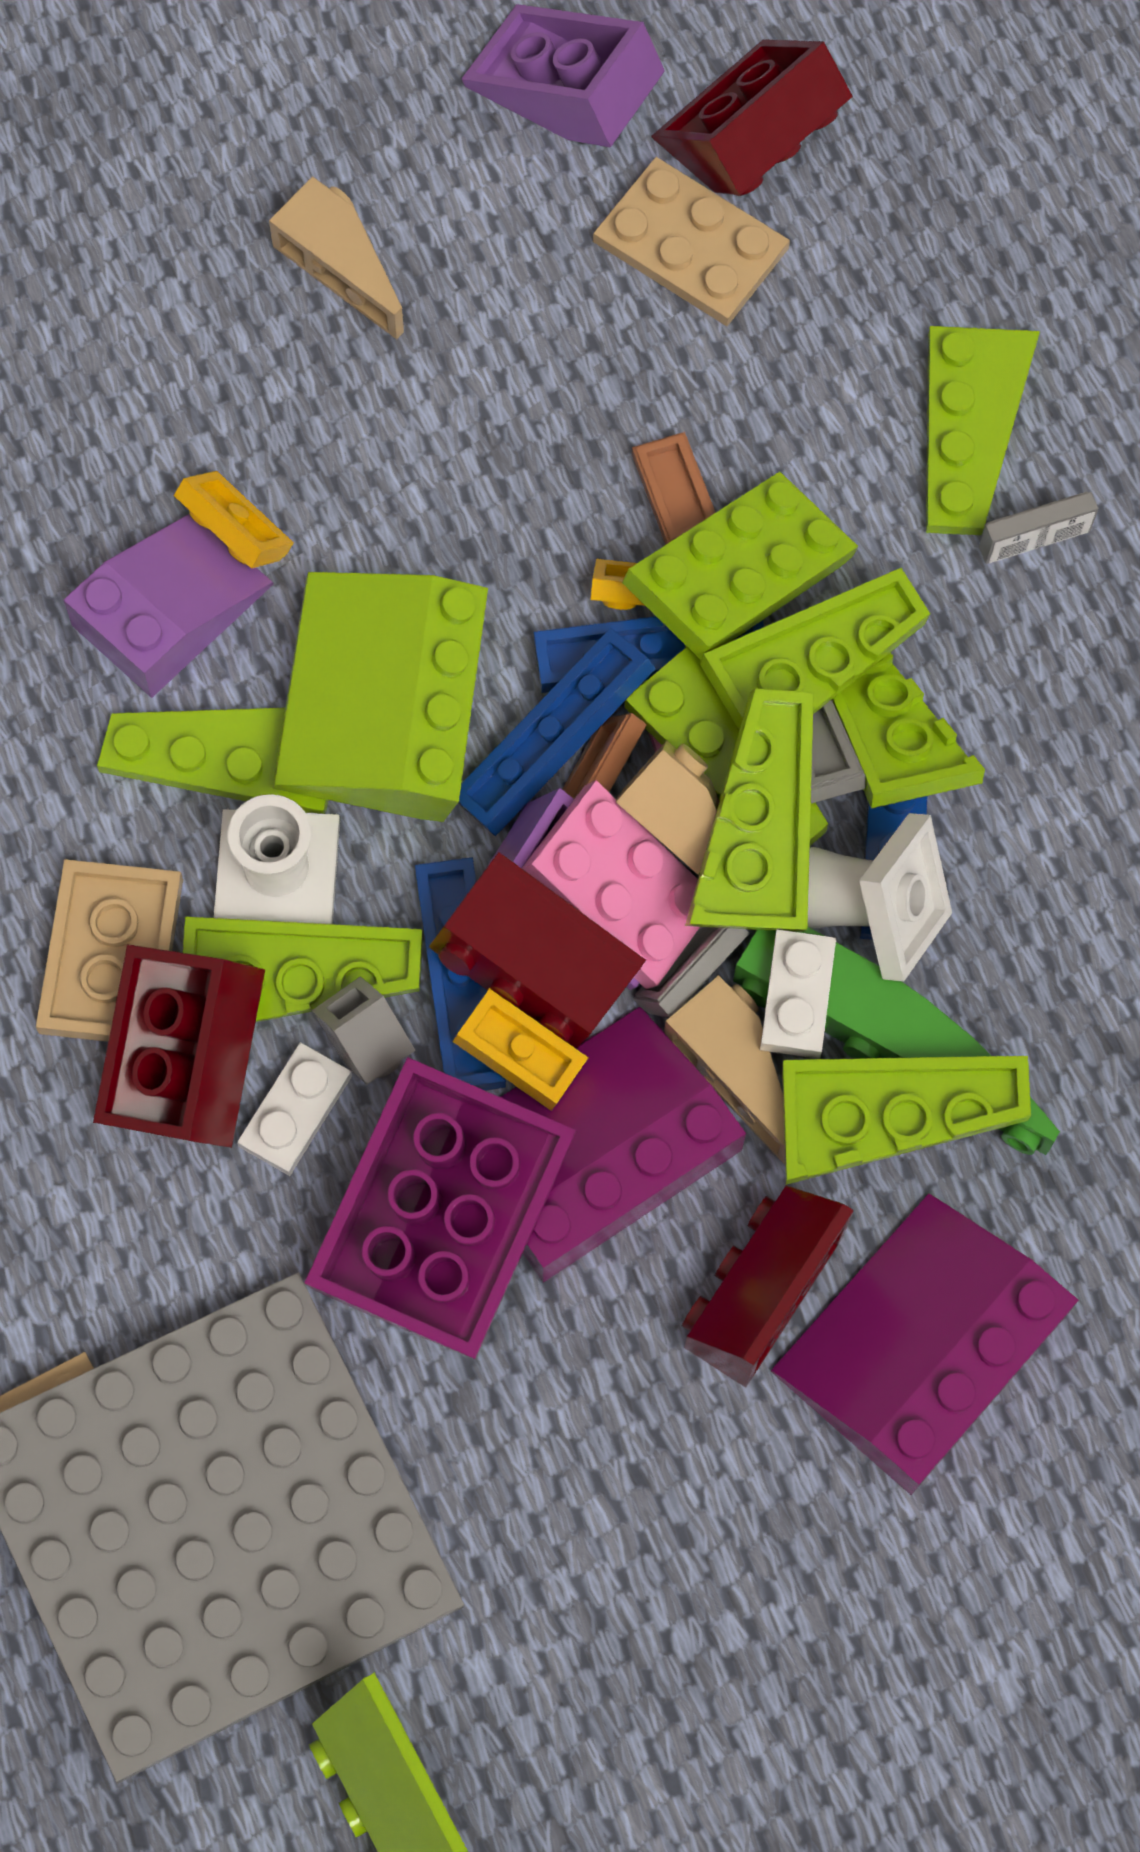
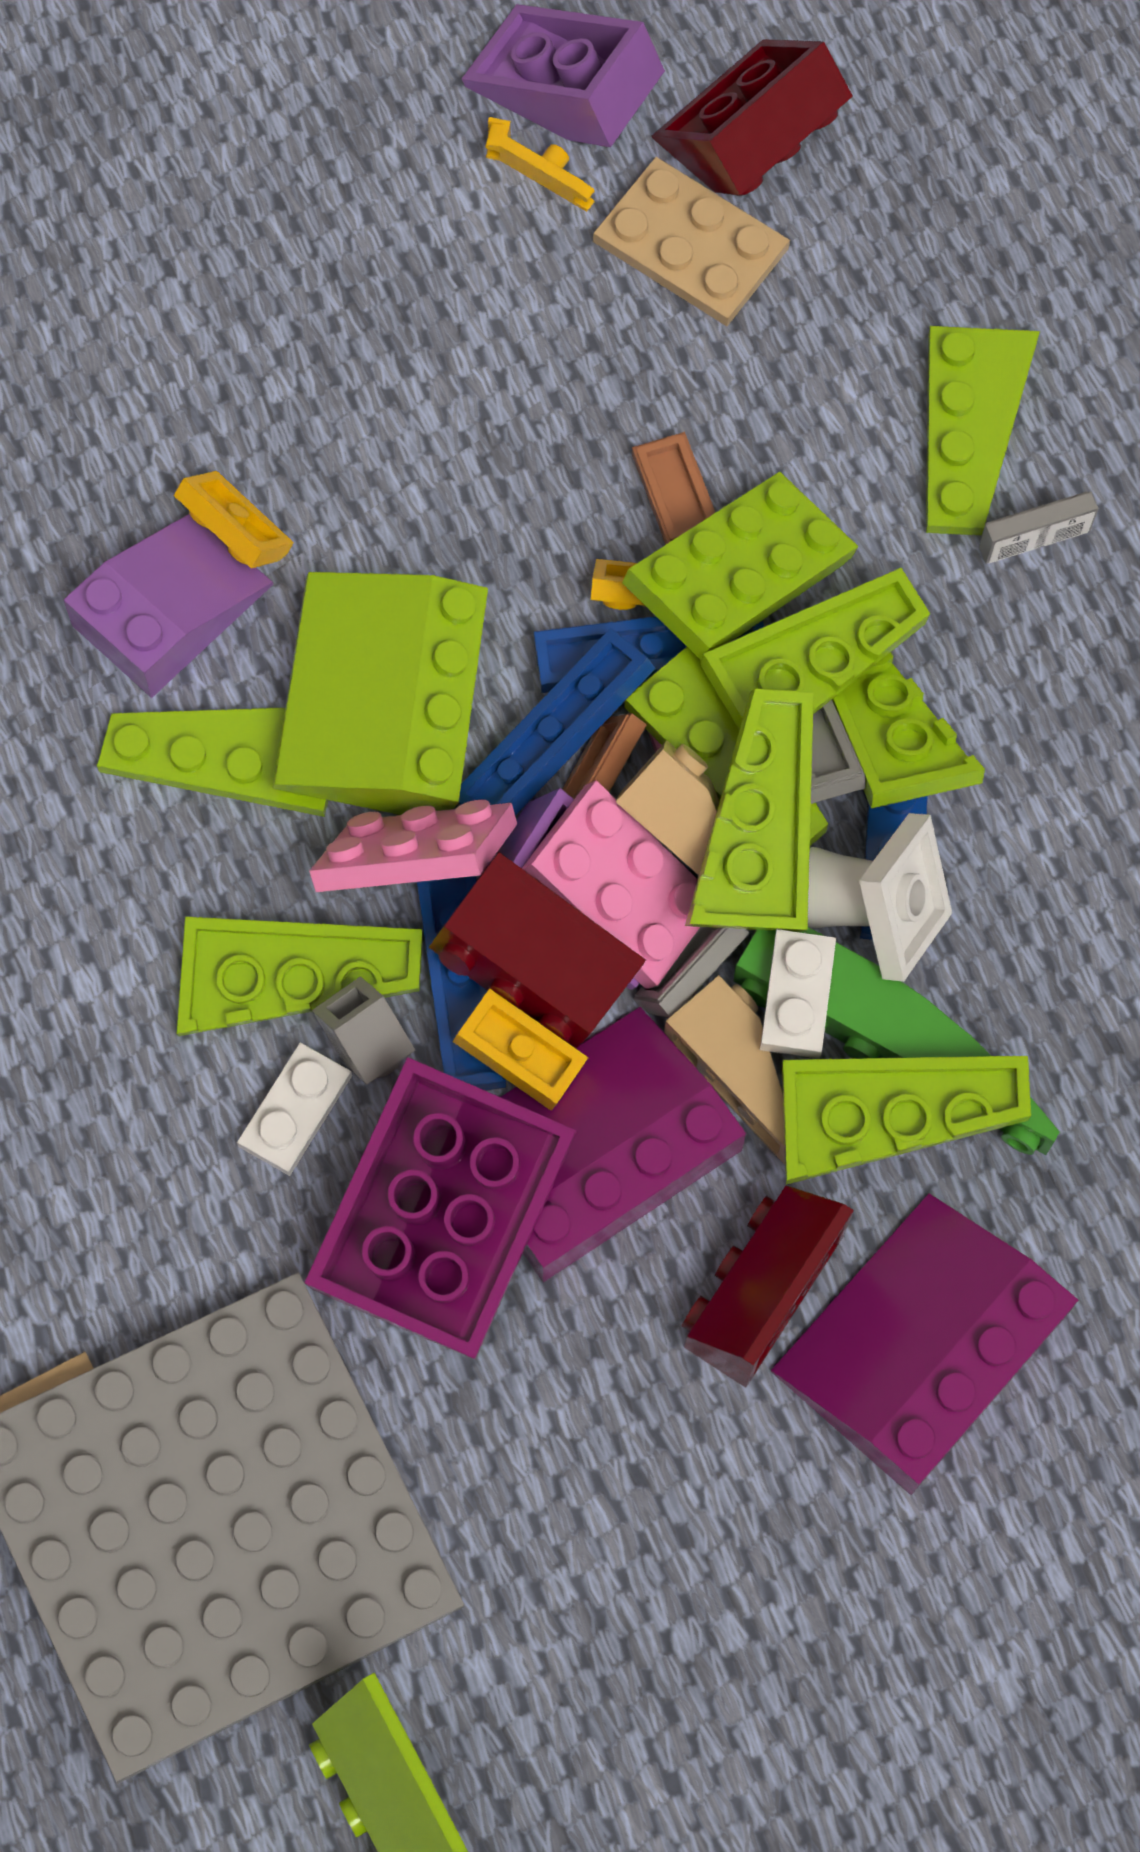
(94, 920): tan plate -> none
(179, 1045): dark red slope -> none
(282, 888): white plant -> none
(329, 242): tan slope -> none
(414, 846): none -> bright pink plate
(543, 169): none -> yellow piece

